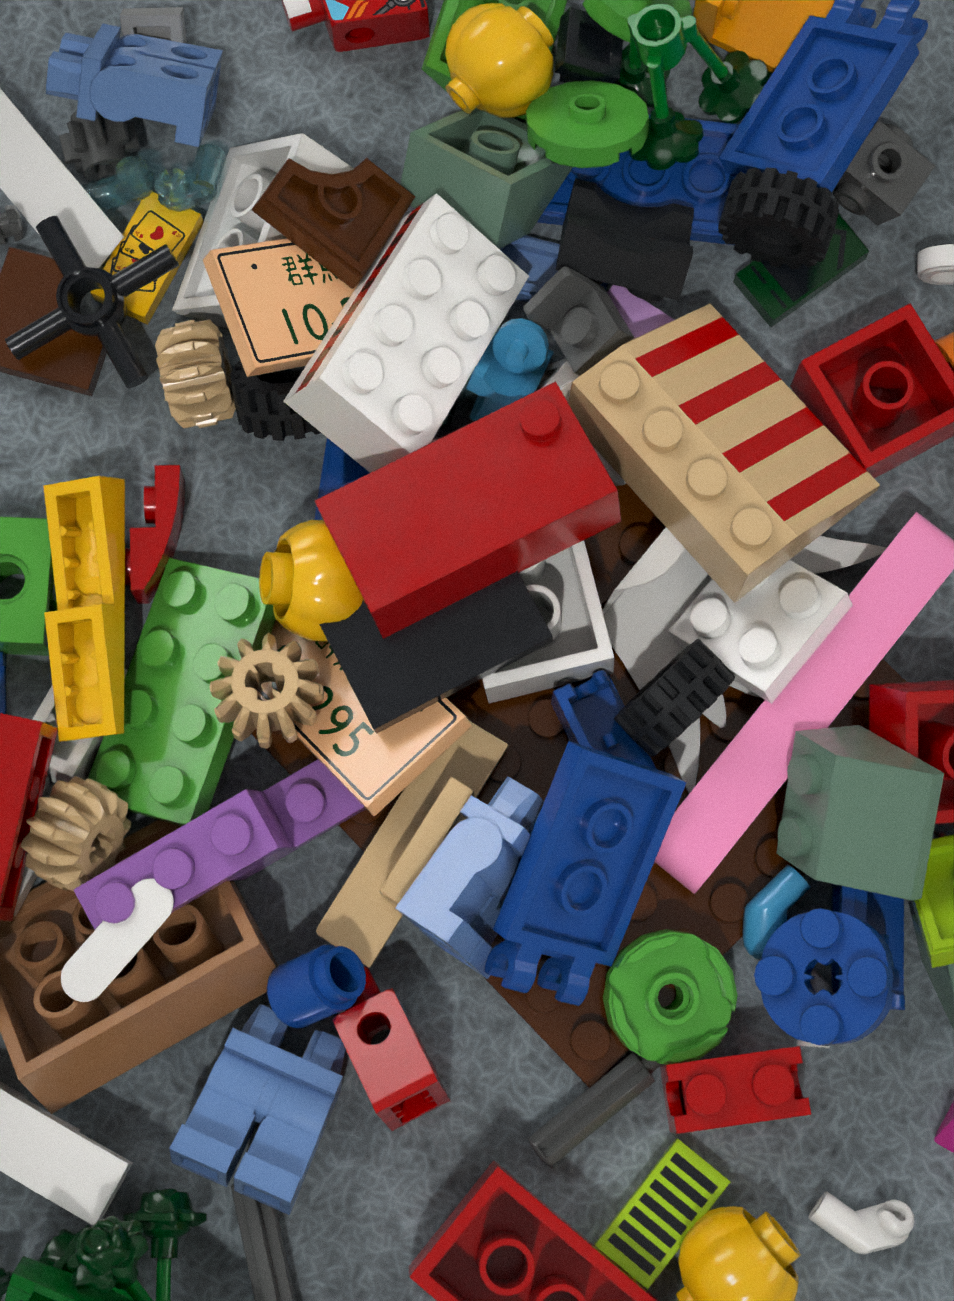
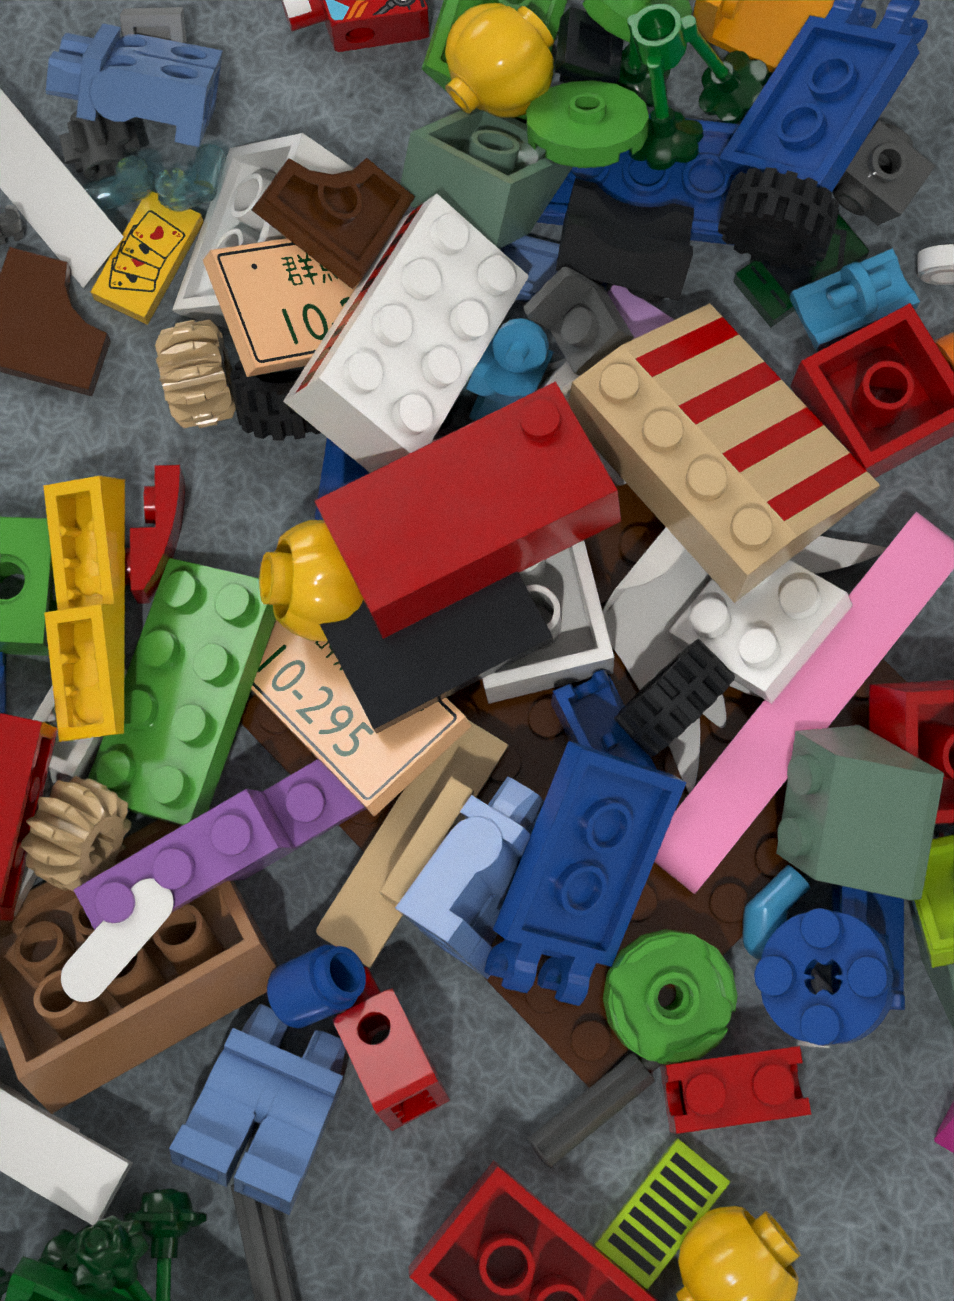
(72, 288): black bar -> none
(289, 703): tan gear -> none
(852, 298): none -> dark azure hips
(864, 1229): white arm -> none

